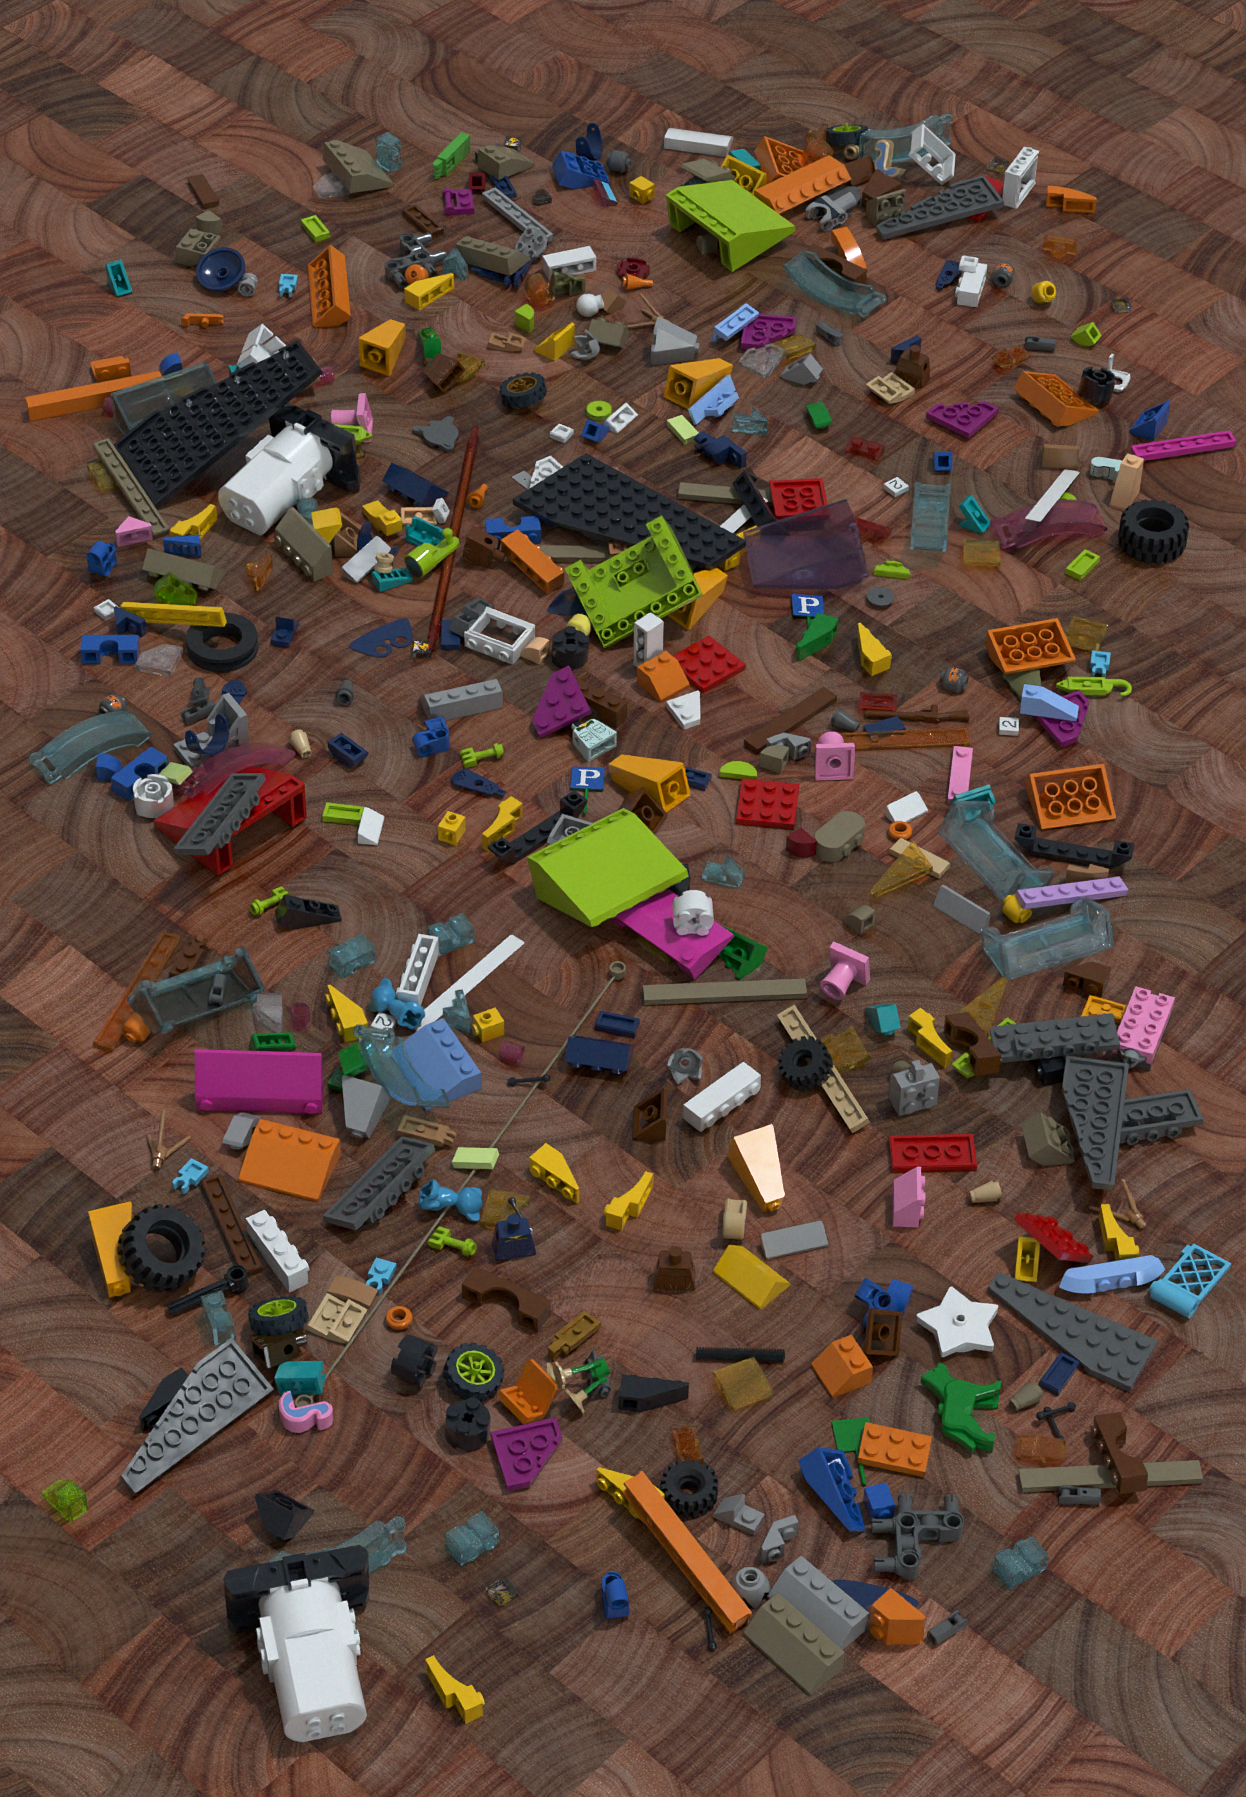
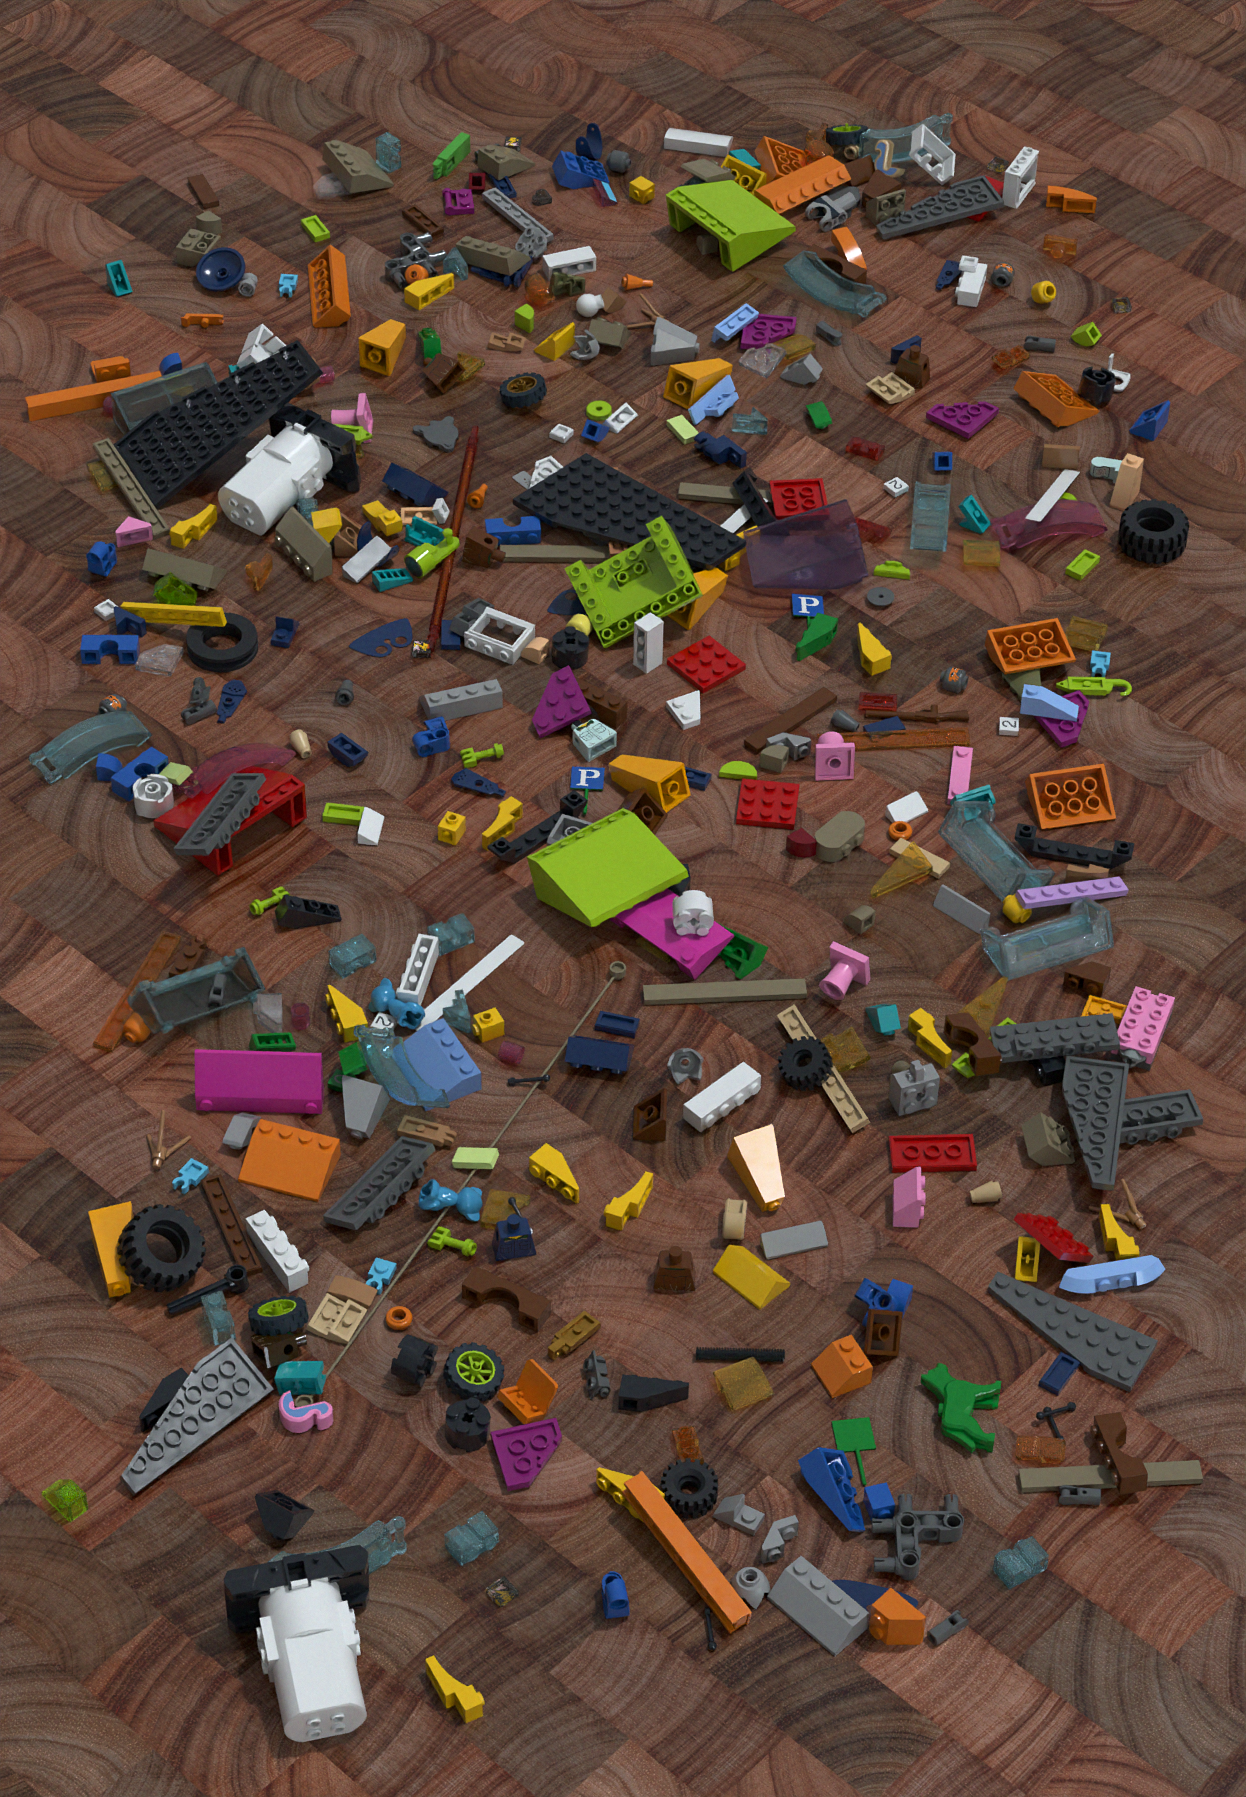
(192, 549): blue slope -> none
(217, 742): dark blue piece -> none
(238, 731): light grey bracket -> none
(384, 562): tan wheel -> none
(532, 561): orange brick -> none
(597, 1369): plant -> none
(641, 268): dark red tile -> none
(662, 677): orange slope -> none
(727, 873): clear light blue slope -> none
(794, 1644): dark tan slope -> none
(894, 1449): orange plate -> none
(959, 1324): white plate -> none
(1026, 1396): dark tan cone -> none
(1178, 1295): medium azure piece -> none
(1184, 445): dark pink plate -> none

